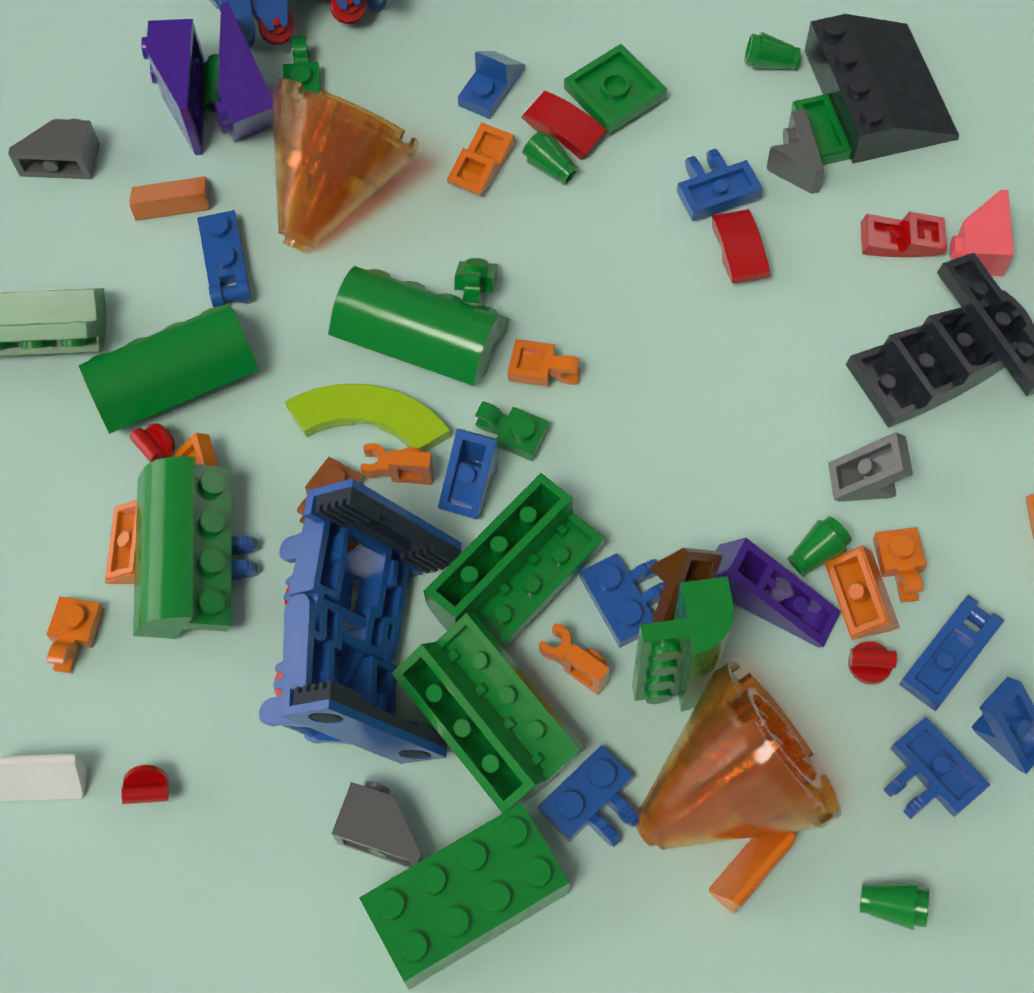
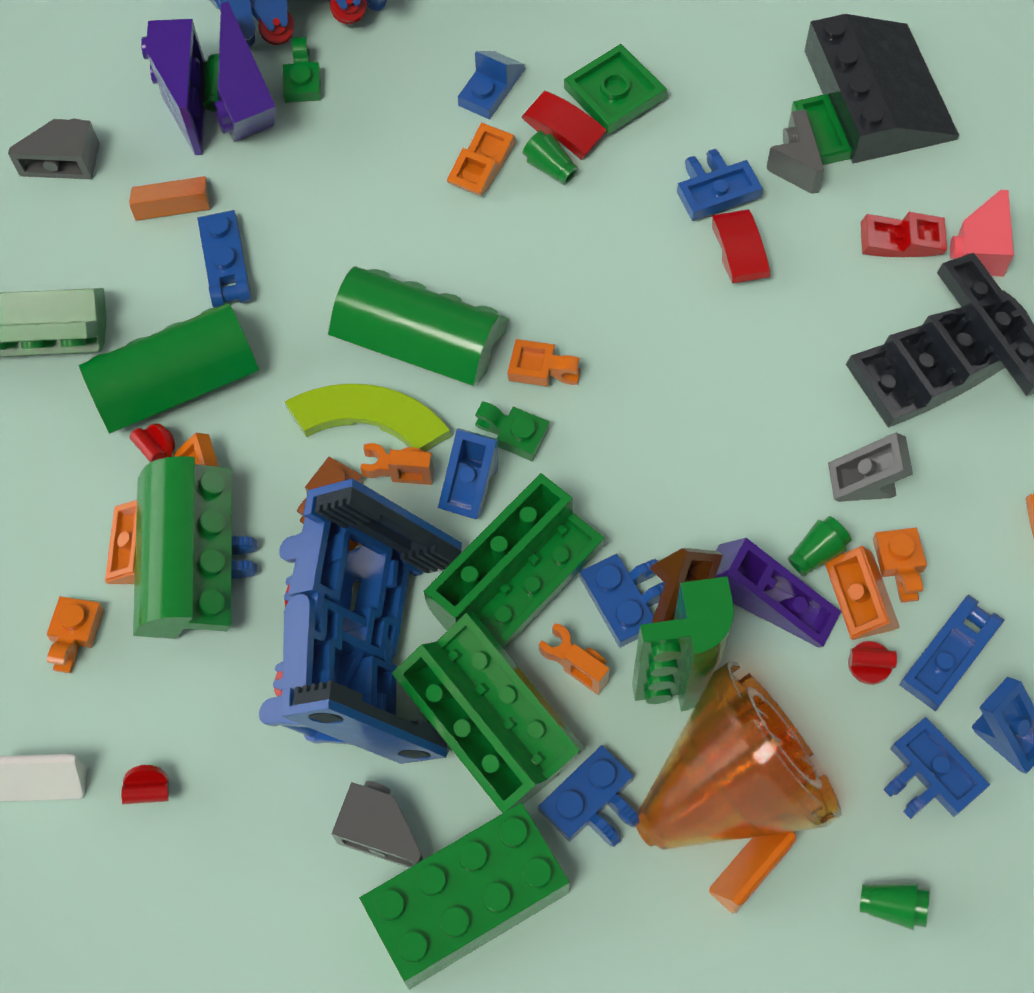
(328, 160): clear orange cone -> none
(474, 277): green plate -> none
(771, 53): green cone -> none

